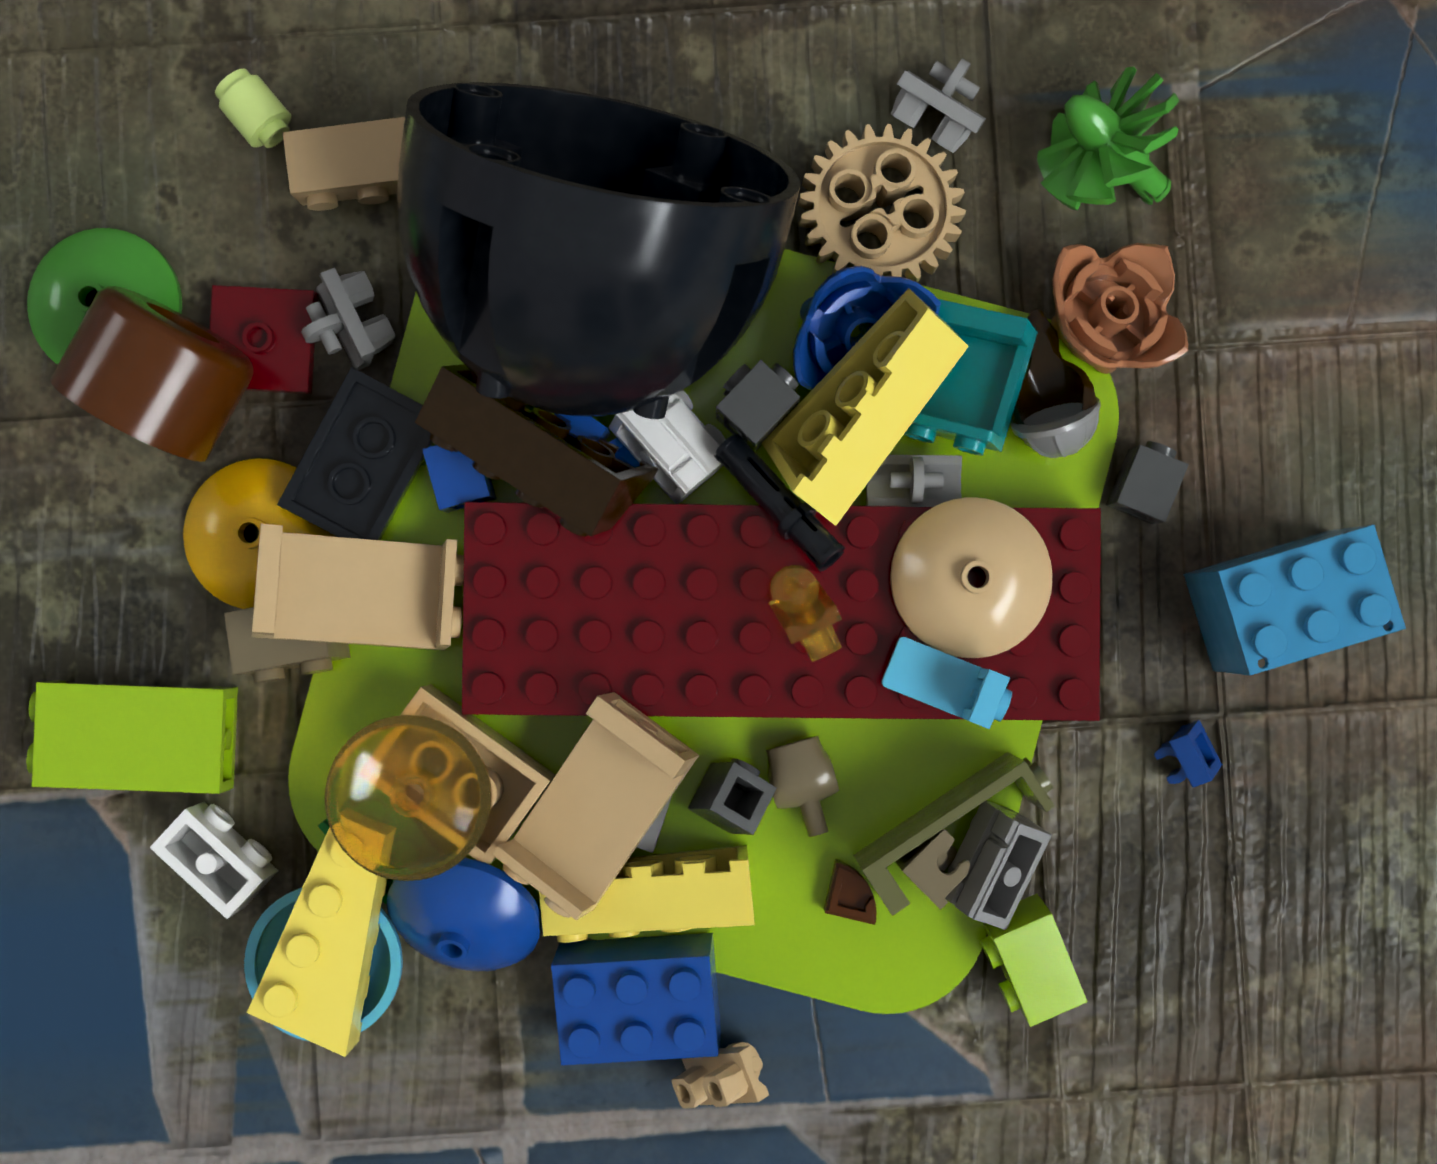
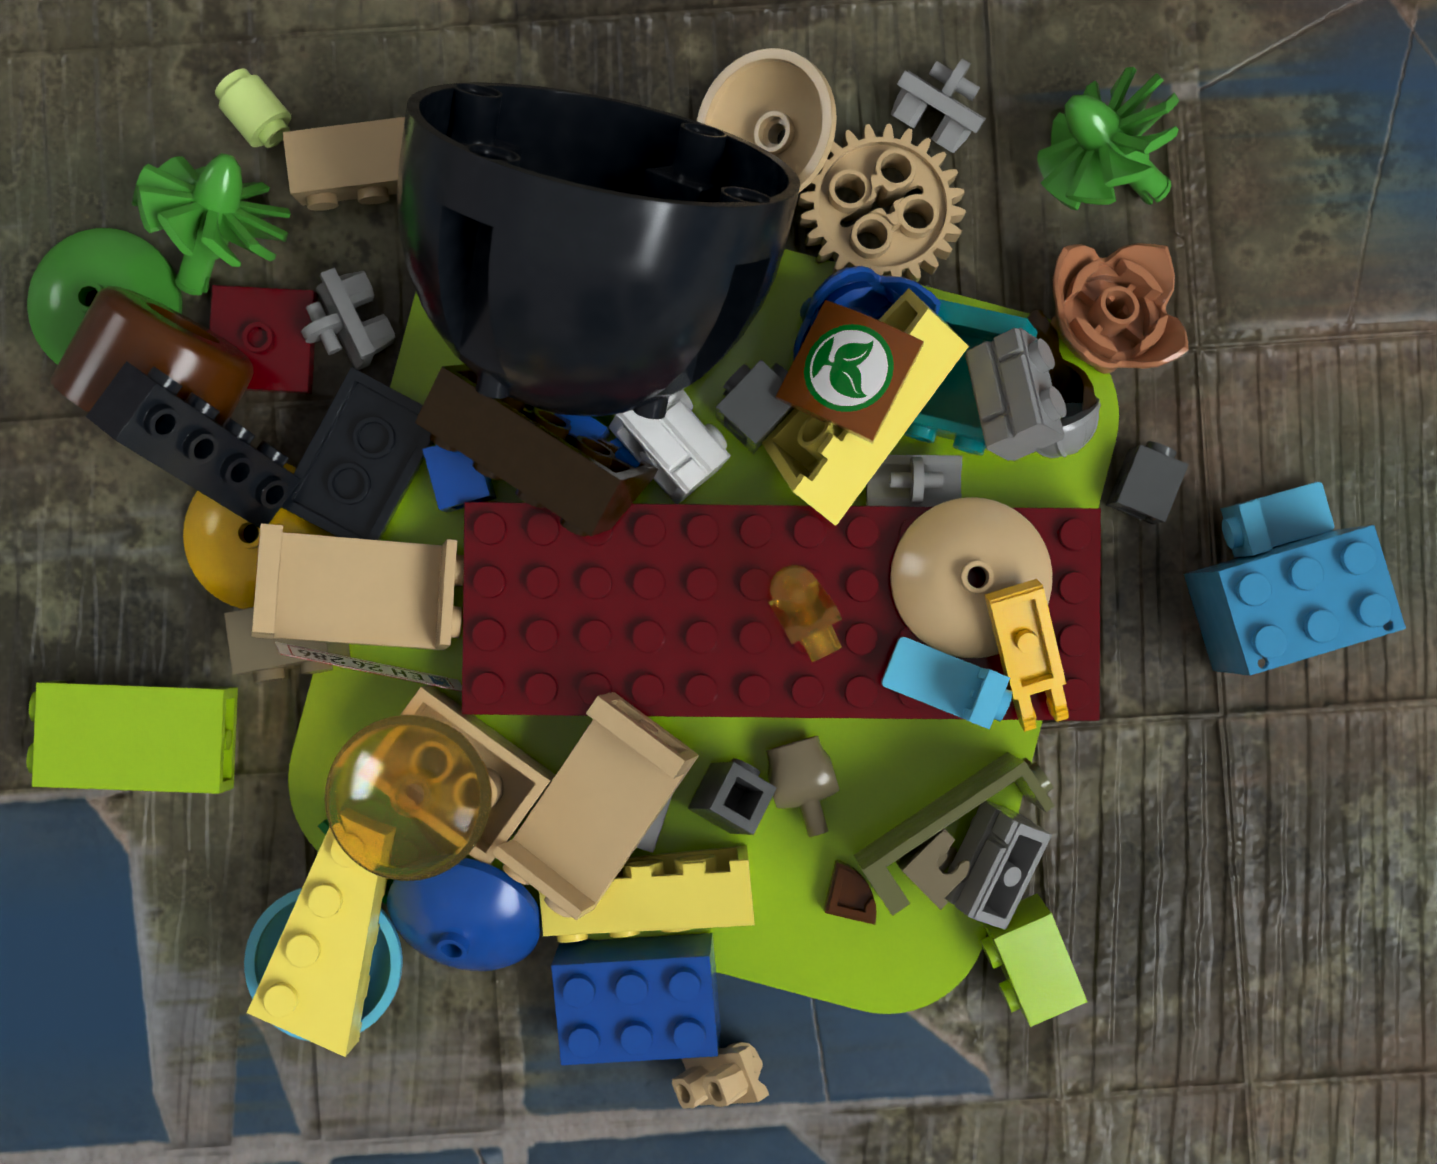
(191, 445): none -> black brick
(204, 213): none -> bright green piece
(215, 858): white brick -> none
(368, 666): none -> white sticker
(774, 93): none -> tan dish
(793, 517): black pin -> none
(849, 370): none -> slope
(1016, 394): none -> light grey brick
(1028, 649): none -> yellow hinge
(1195, 754): blue tile -> none
(1276, 520): none -> medium azure bracket

